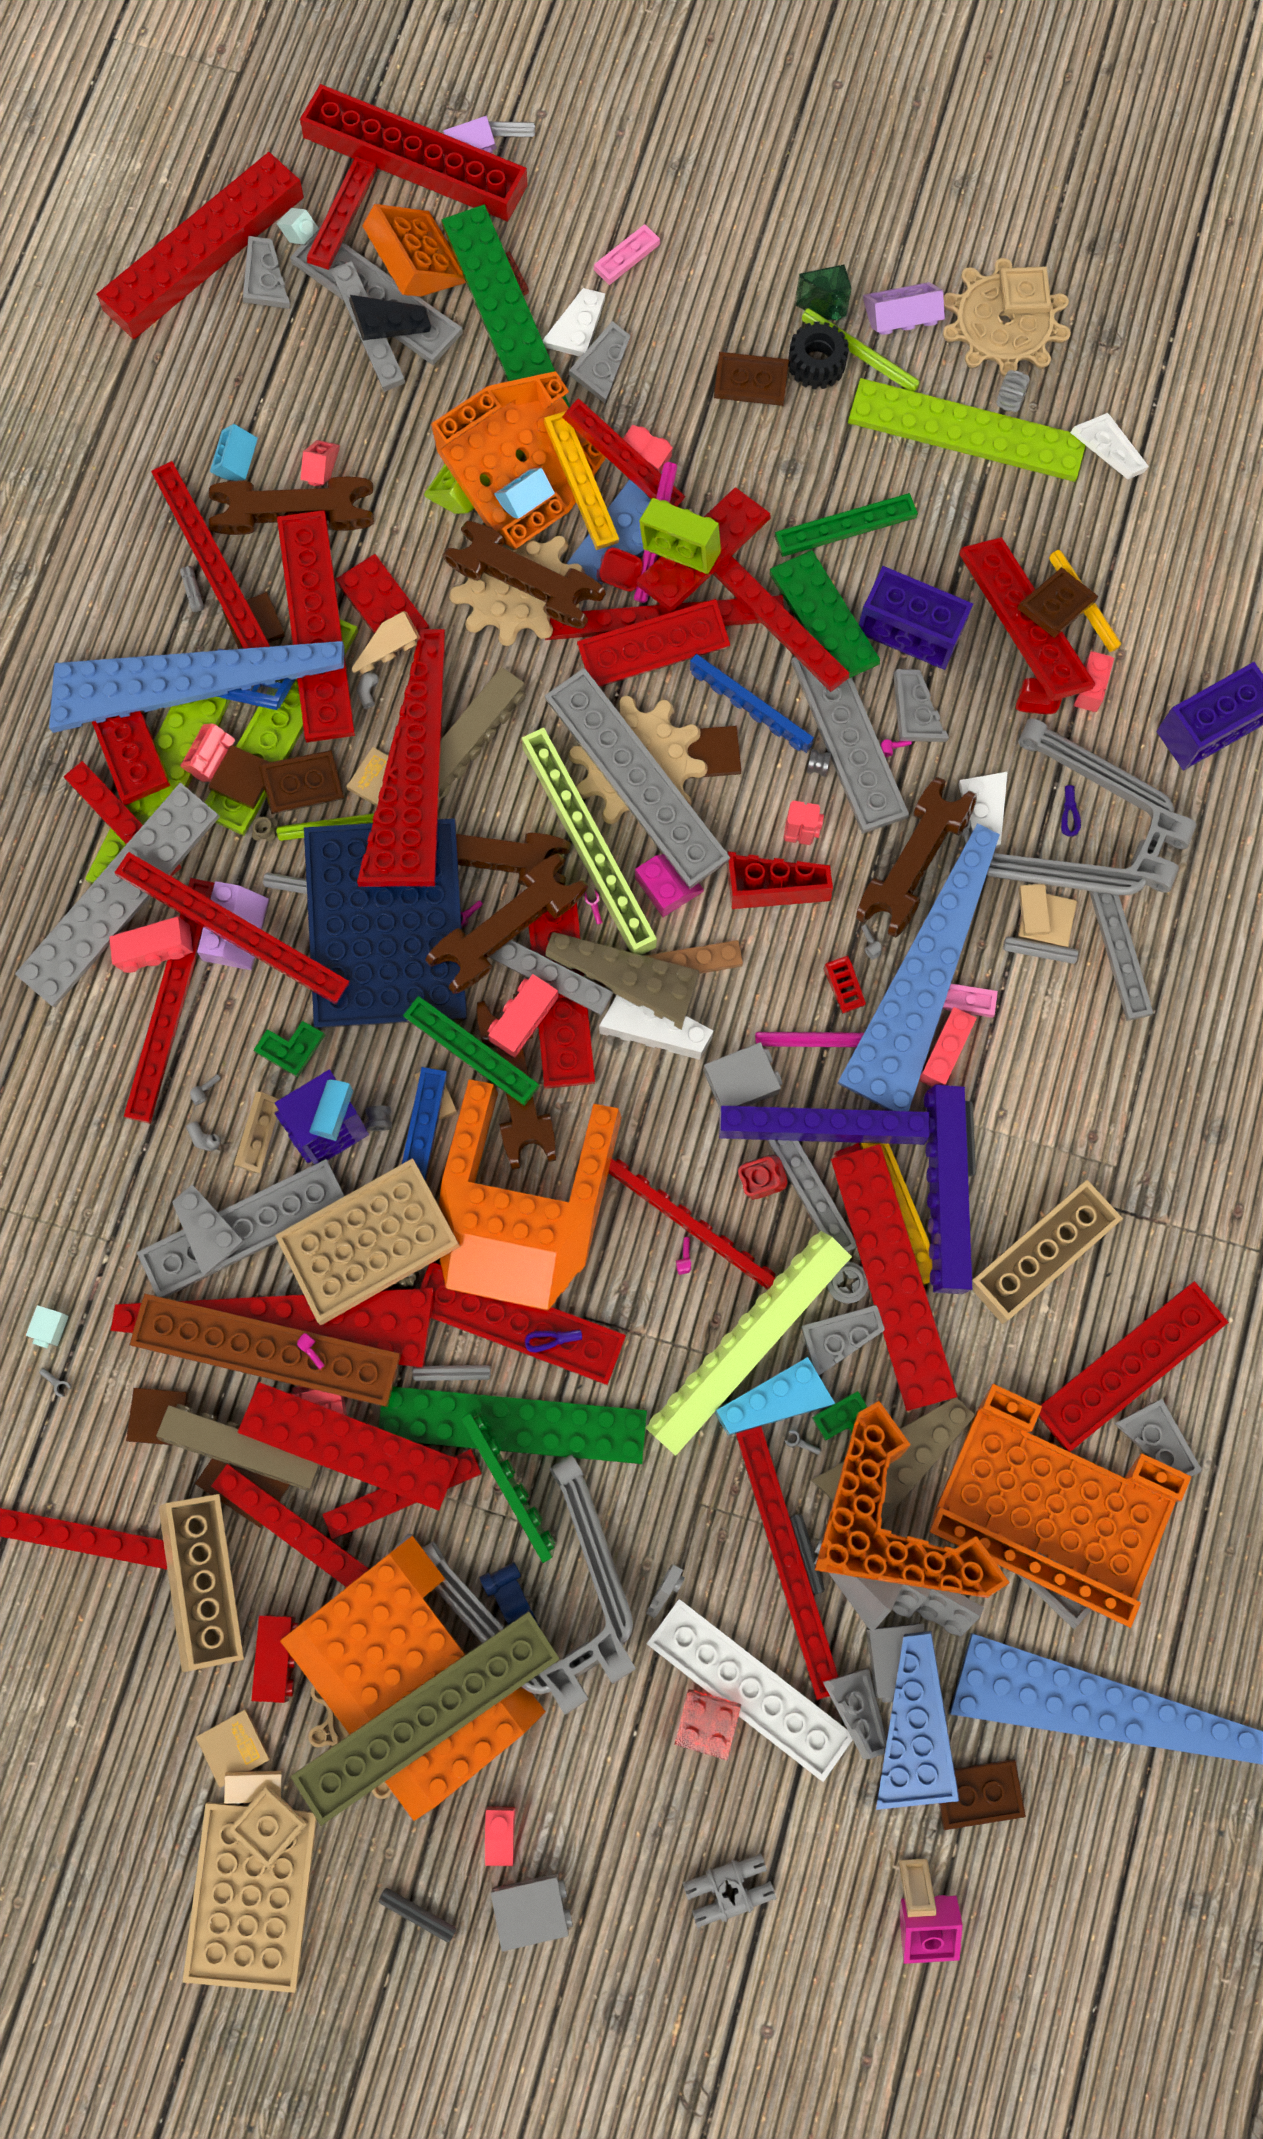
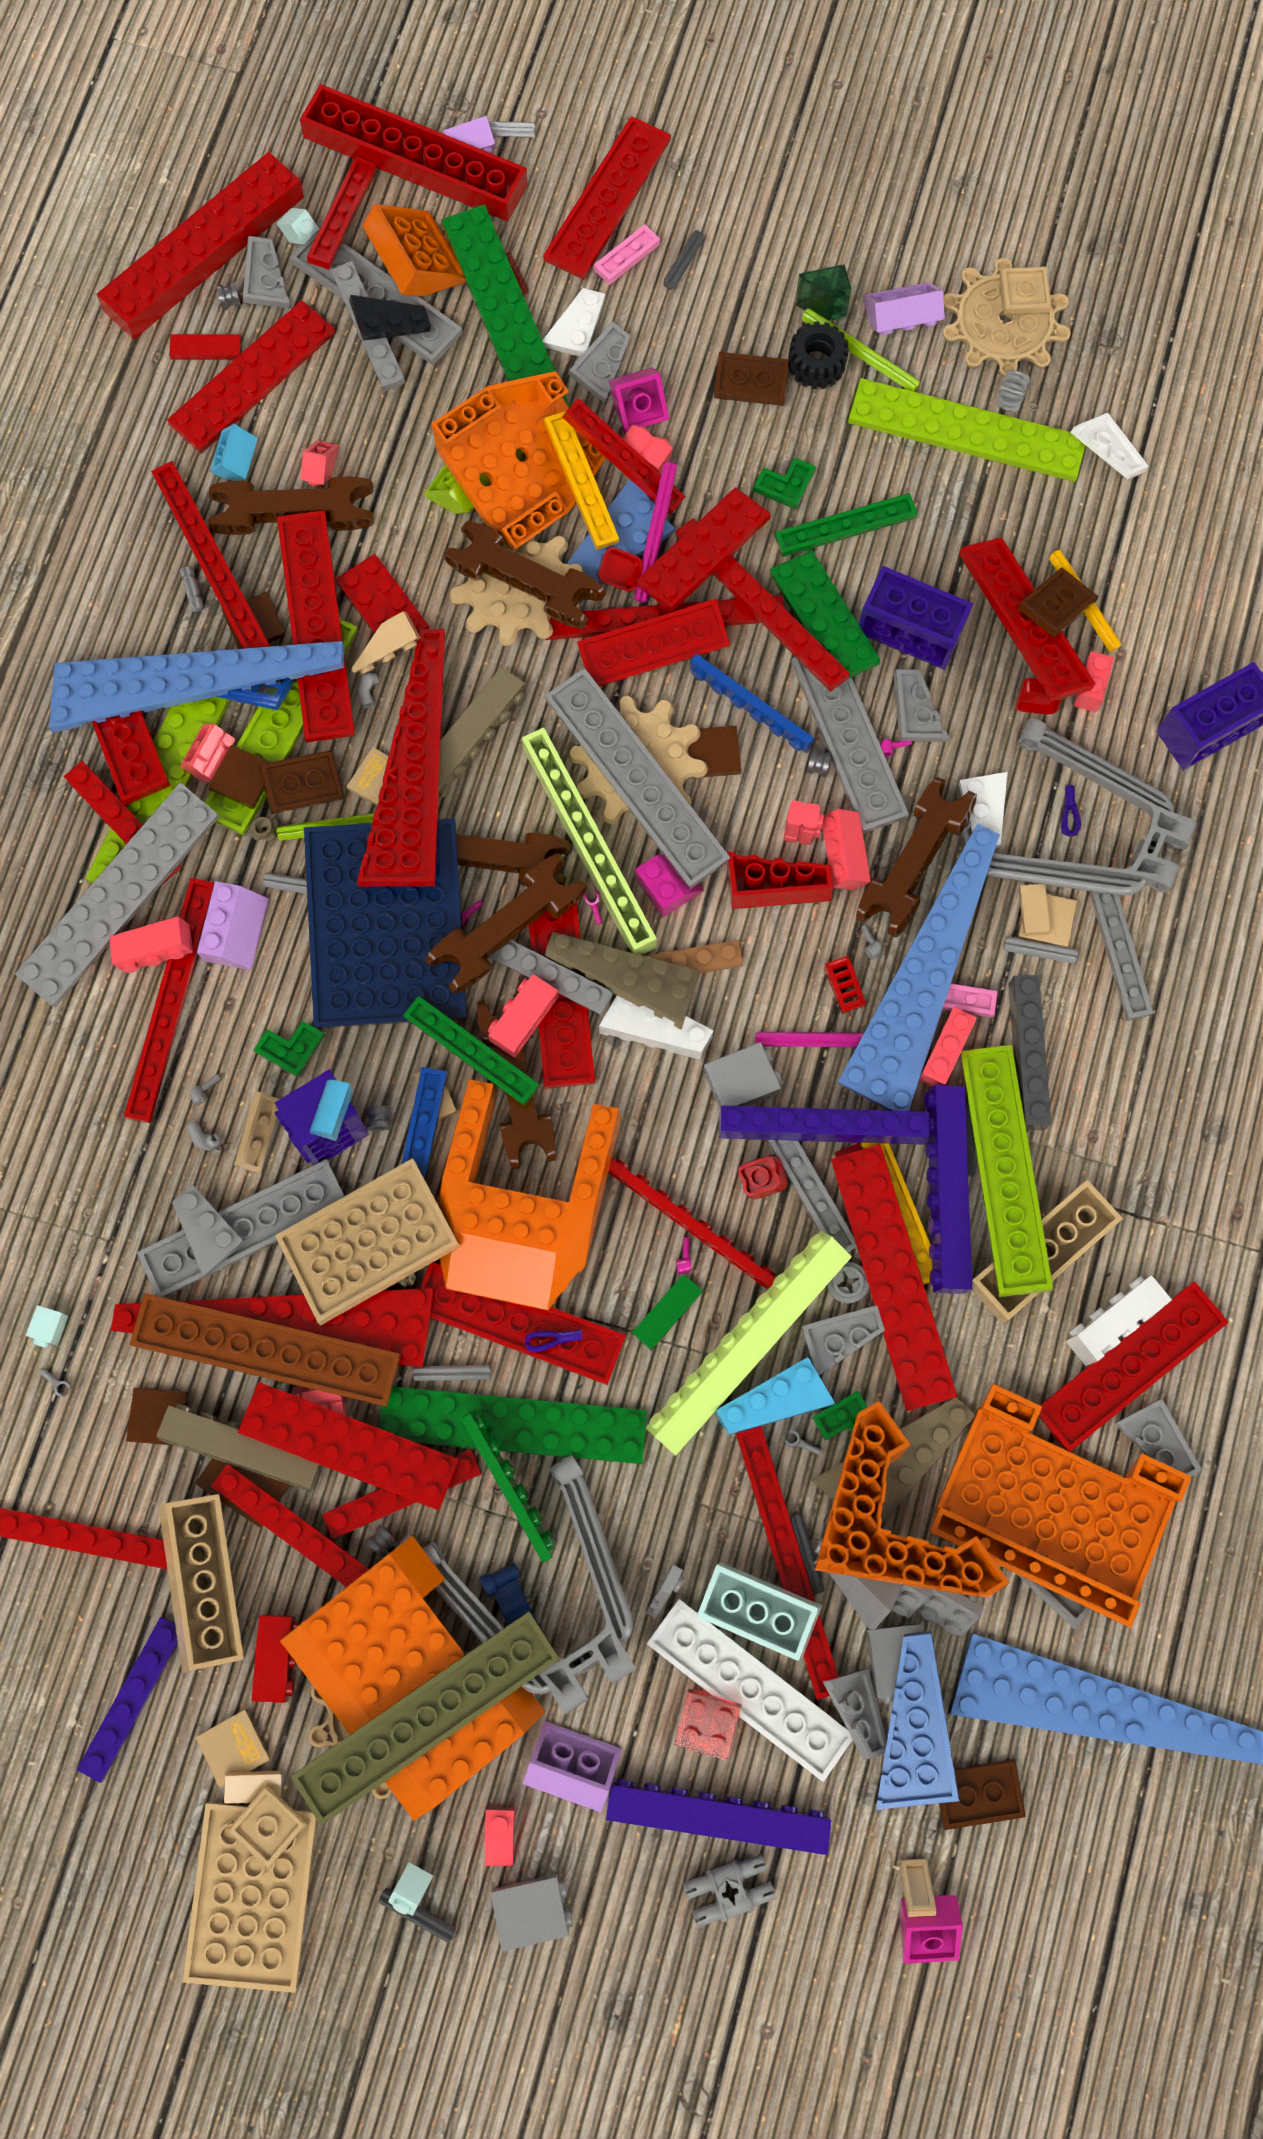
(130, 1701): none -> dark purple plate
(205, 346): none -> red tile
(228, 295): none -> flat silver wheel
(232, 928): red plate -> none
(251, 376): none -> red plate
(305, 1343): dark pink hand -> none
(382, 1541): none -> flat silver wheel
(410, 1889): none -> light aqua brick
(525, 493): brick -> none
(572, 1766): none -> lavender slope
(607, 197): none -> red plate
(639, 398): none -> dark pink slope
(667, 1312): none -> green tile
(680, 535): lime brick -> none
(683, 259): none -> dark grey axle
(719, 1818): none -> dark purple brick
(759, 1611): none -> light aqua brick
(786, 489): none -> green plate
(846, 849): none -> coral brick
(1006, 1171): none -> lime plate
(1030, 1050): none -> dark grey brick
(1118, 1320): none -> white wedge

